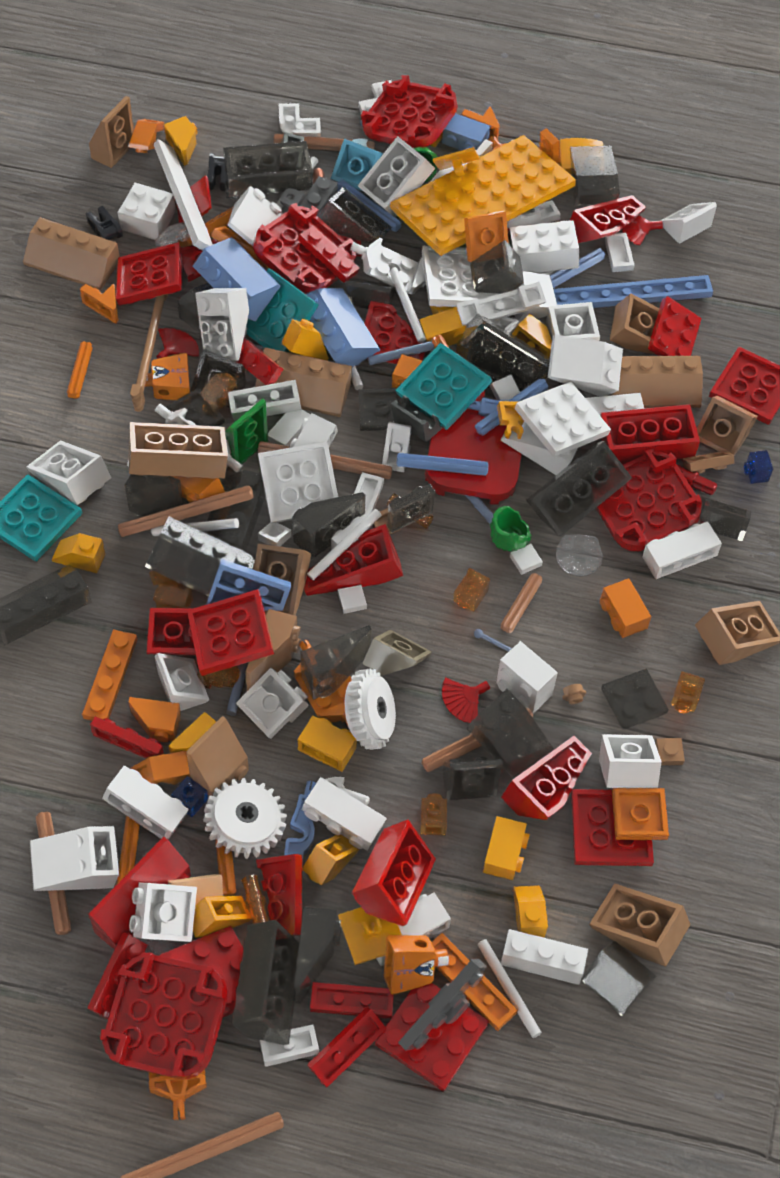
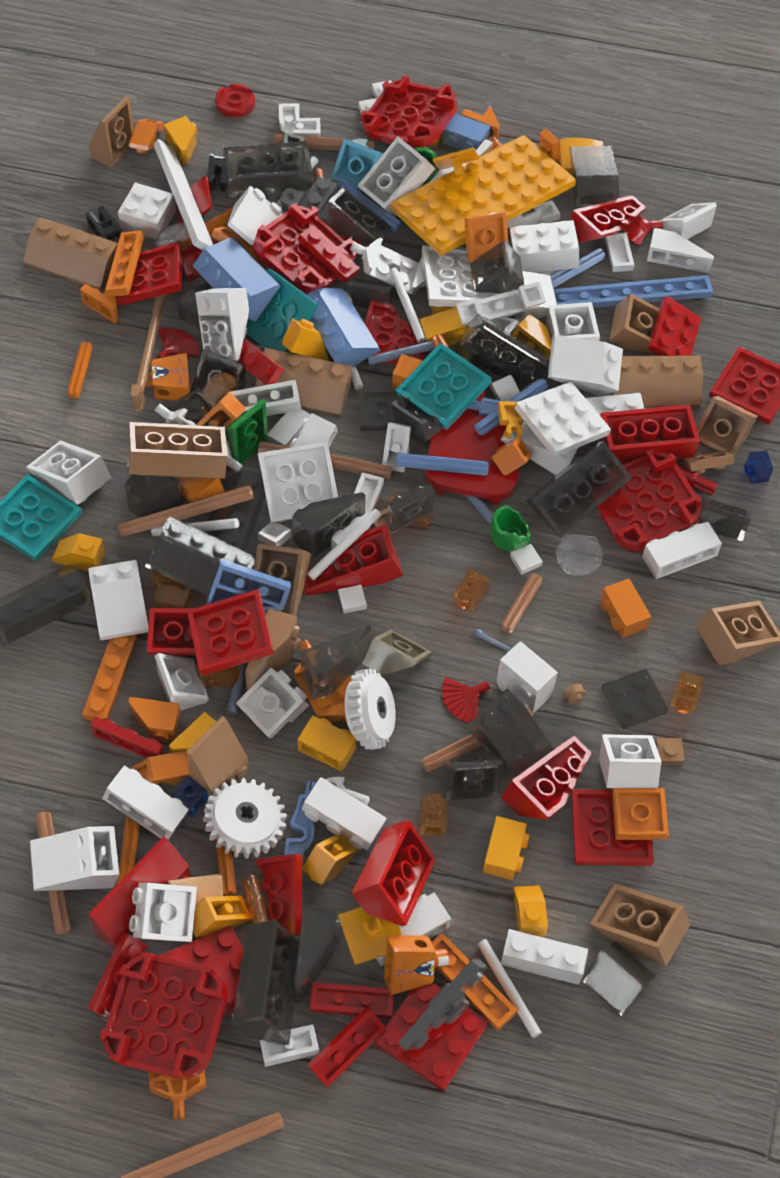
(118, 600): none -> white slope
(124, 263): none -> orange plate
(223, 413): none -> orange brick
(235, 100): none -> red tile
(511, 455): none -> orange panel
(676, 251): none -> white slope

